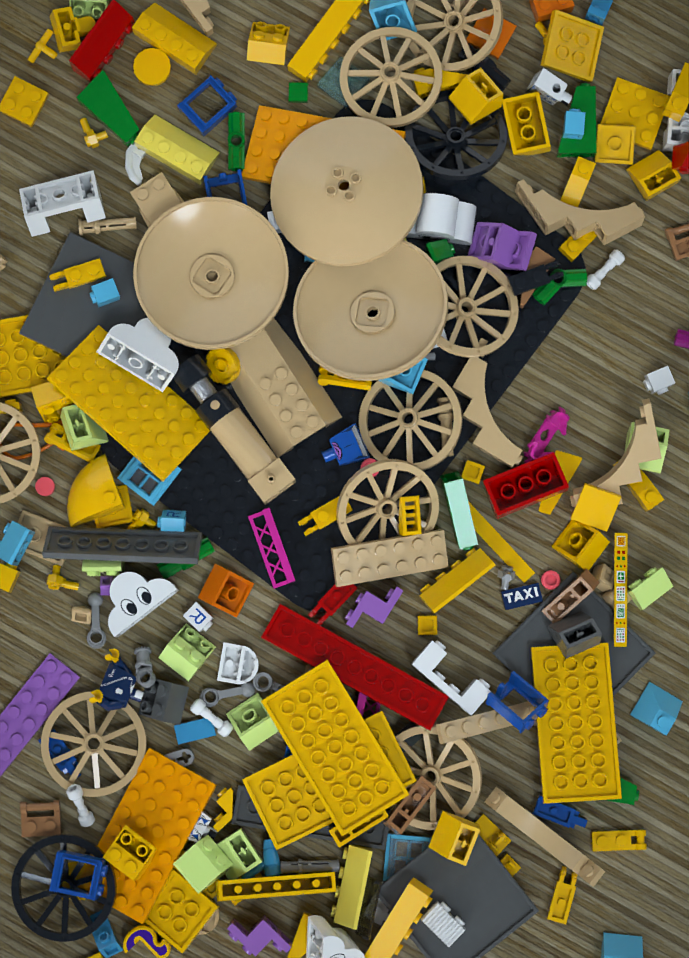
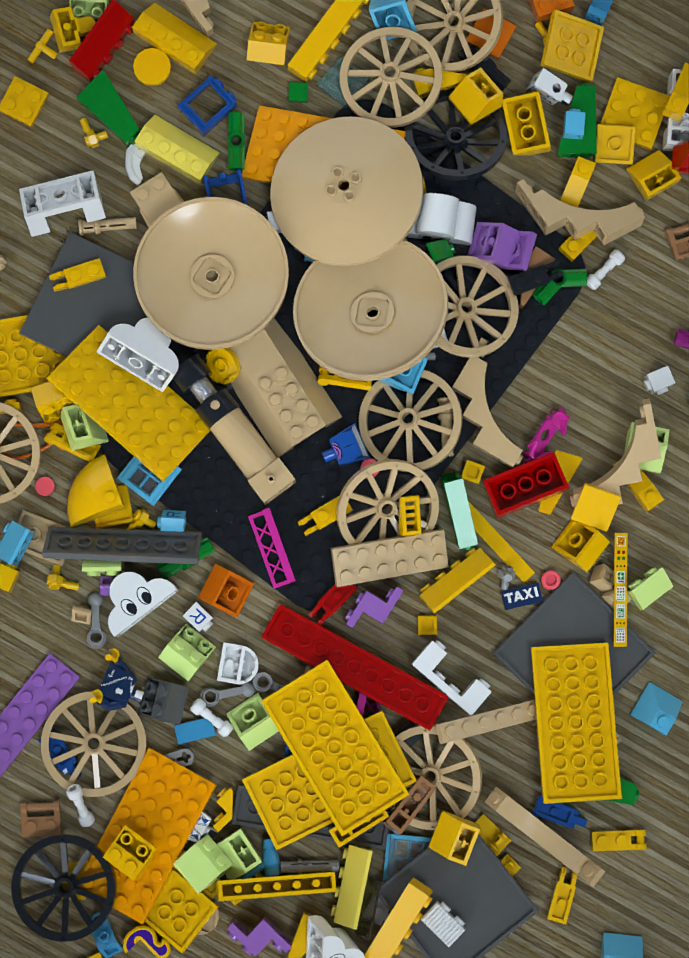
(100, 871): blue window -> none
(104, 293): medium azure brick -> none
(144, 666): light grey connector -> none
(528, 692): blue window -> none
(571, 596): medium nougat slope -> none
(575, 634): dark grey slope -> none

